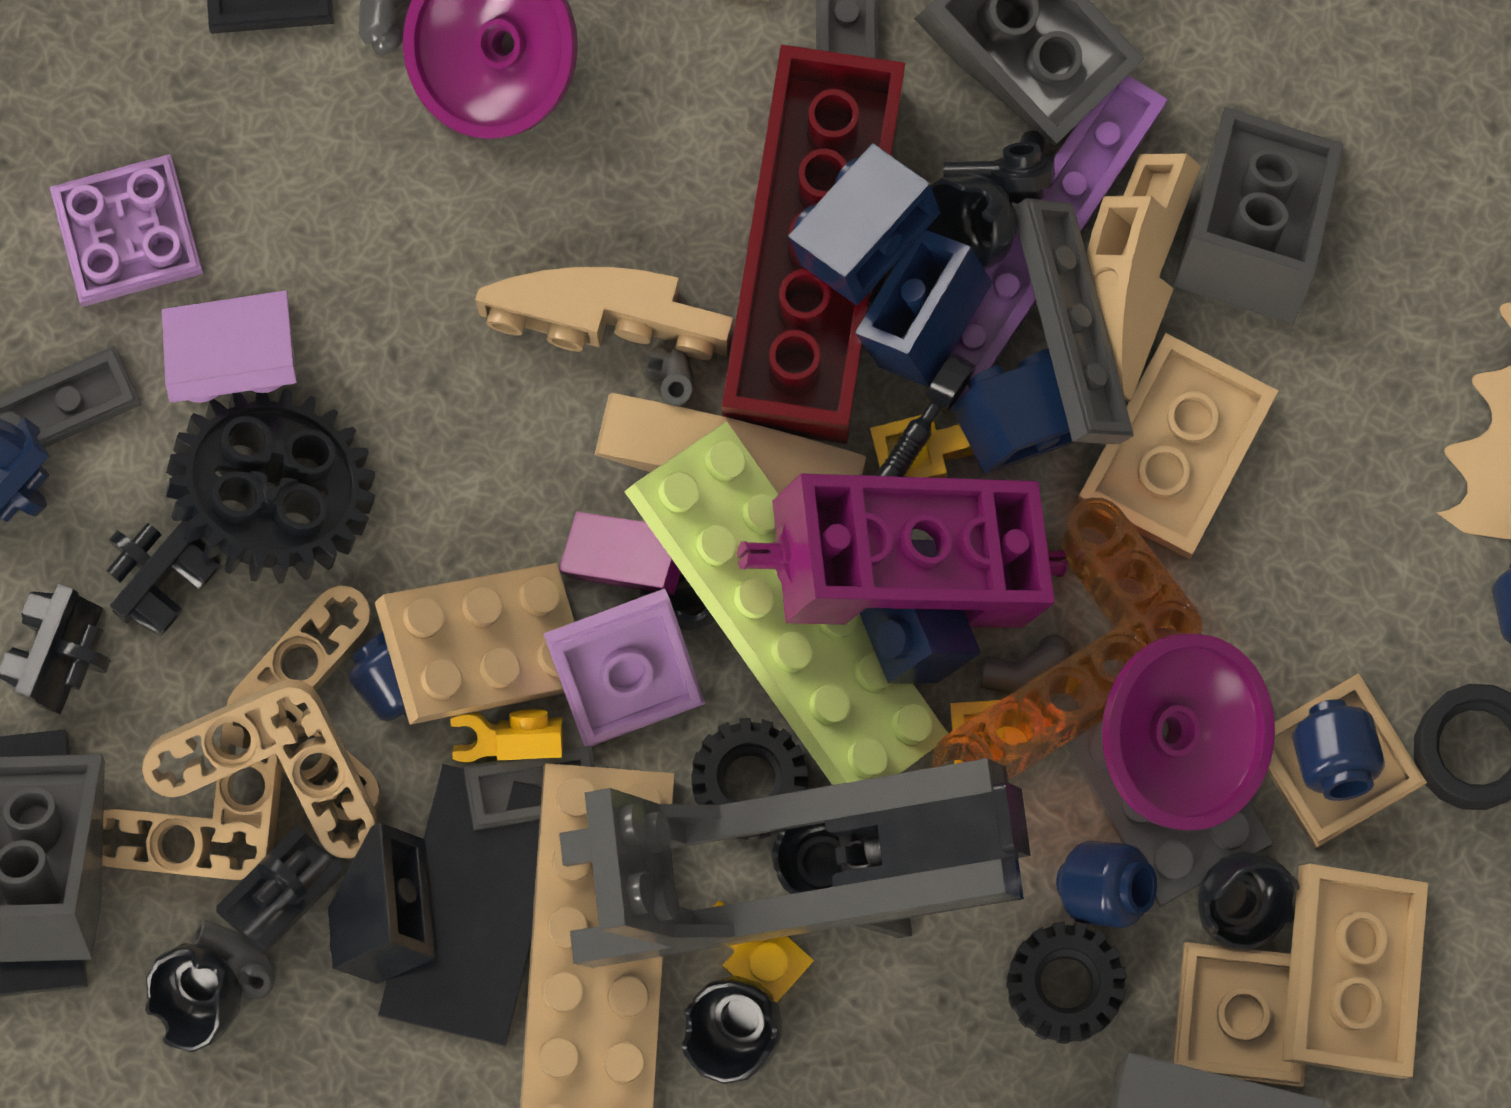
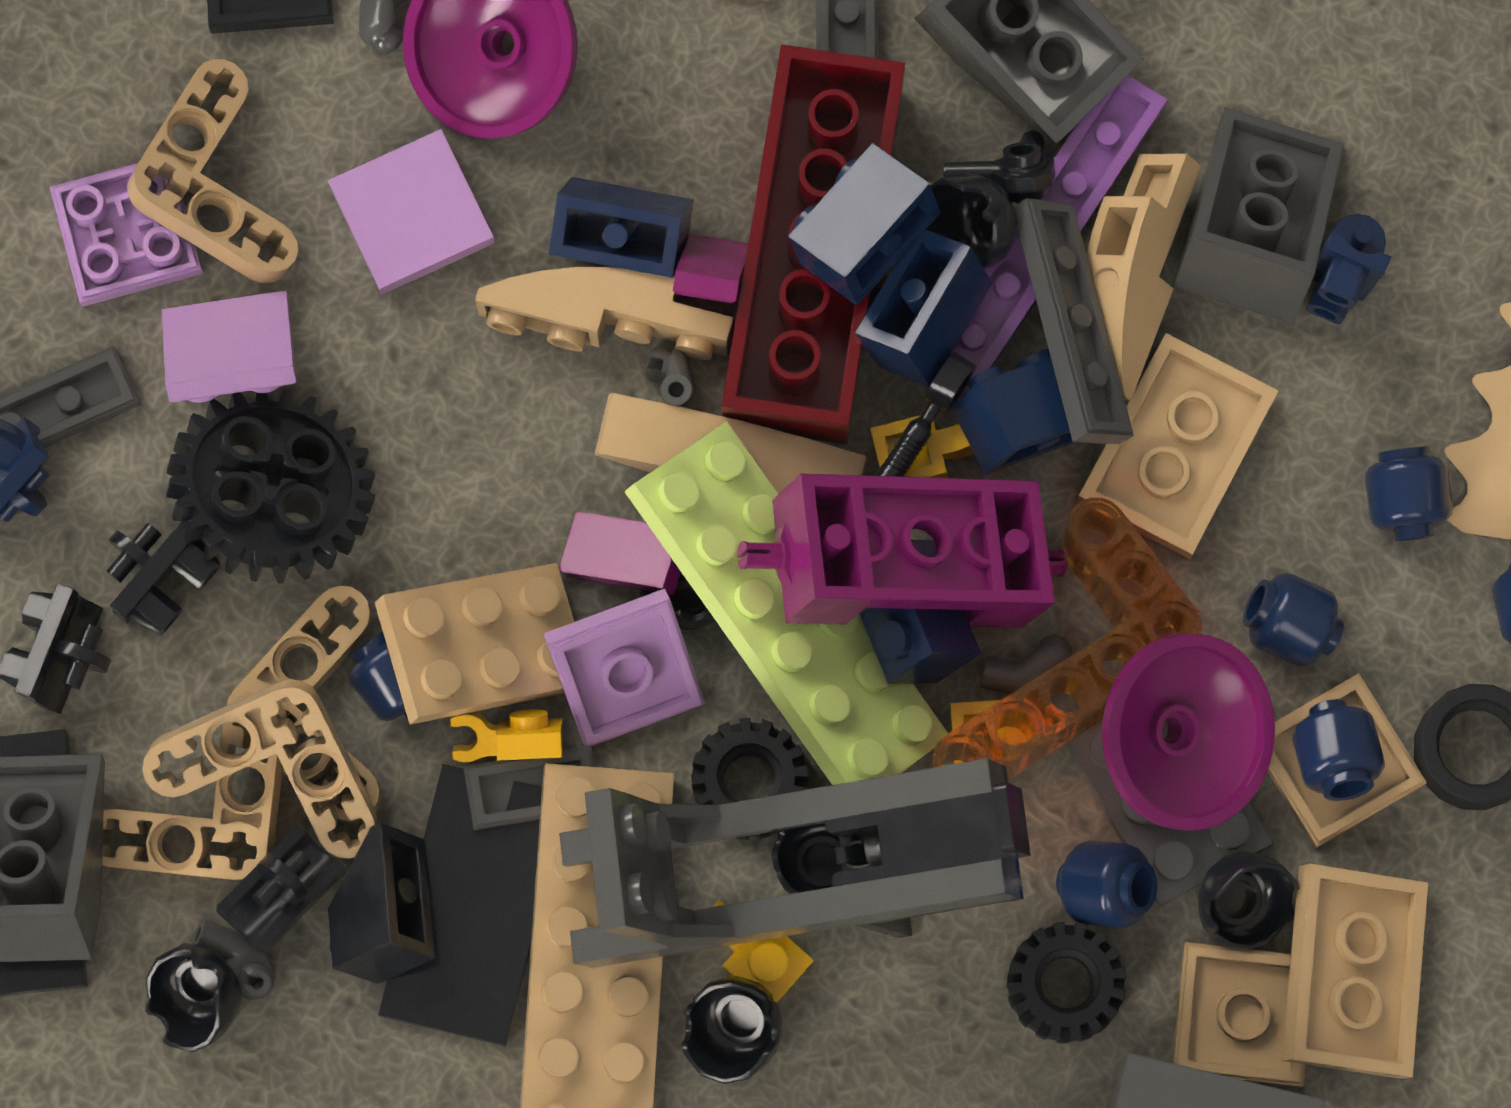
(183, 172): none -> tan beam
(411, 211): none -> lavender tile
(620, 226): none -> dark blue brick
(710, 268): none -> magenta tile
(1293, 619): none -> dark blue head
(1348, 267): none -> dark blue hips
(1408, 492): none -> dark blue head

